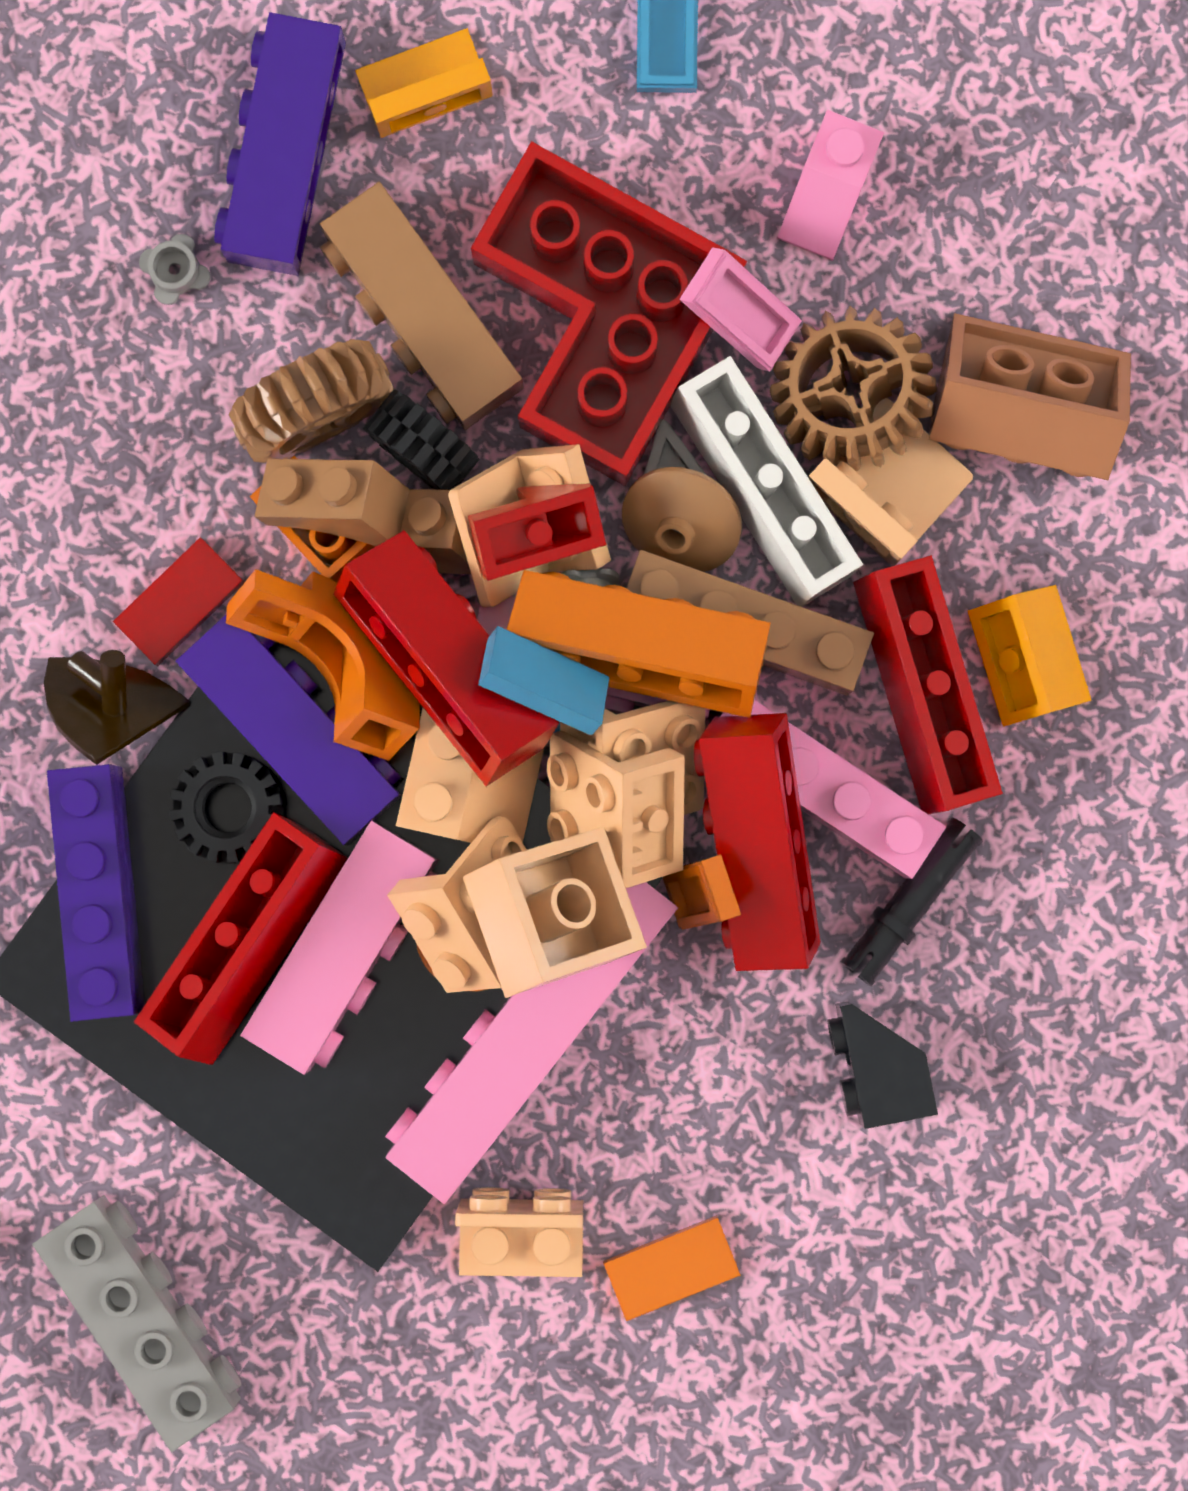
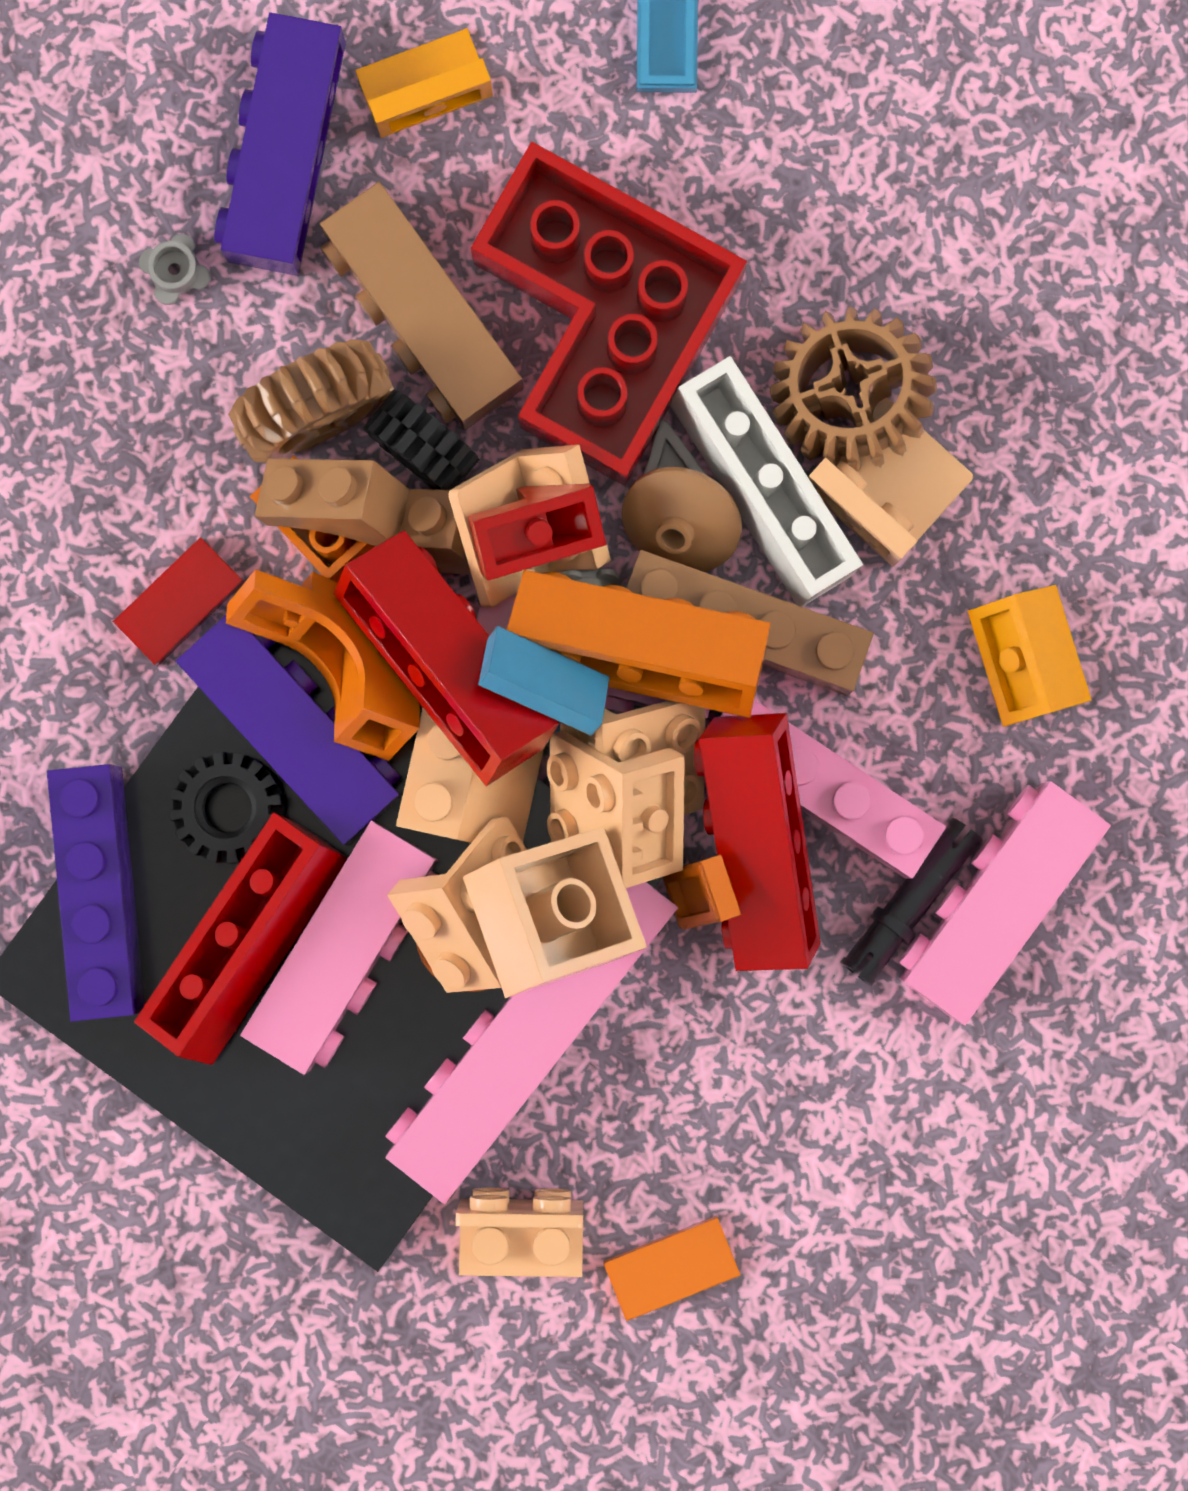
(105, 702): dark brown shield -> none
(139, 1322): light grey brick -> none
(740, 309): bright pink tile -> none
(830, 185): bright pink slope -> none
(886, 1072): black slope -> none
(927, 686): red brick -> none
(1003, 901): none -> bright pink brick
(1032, 397): nougat slope -> none

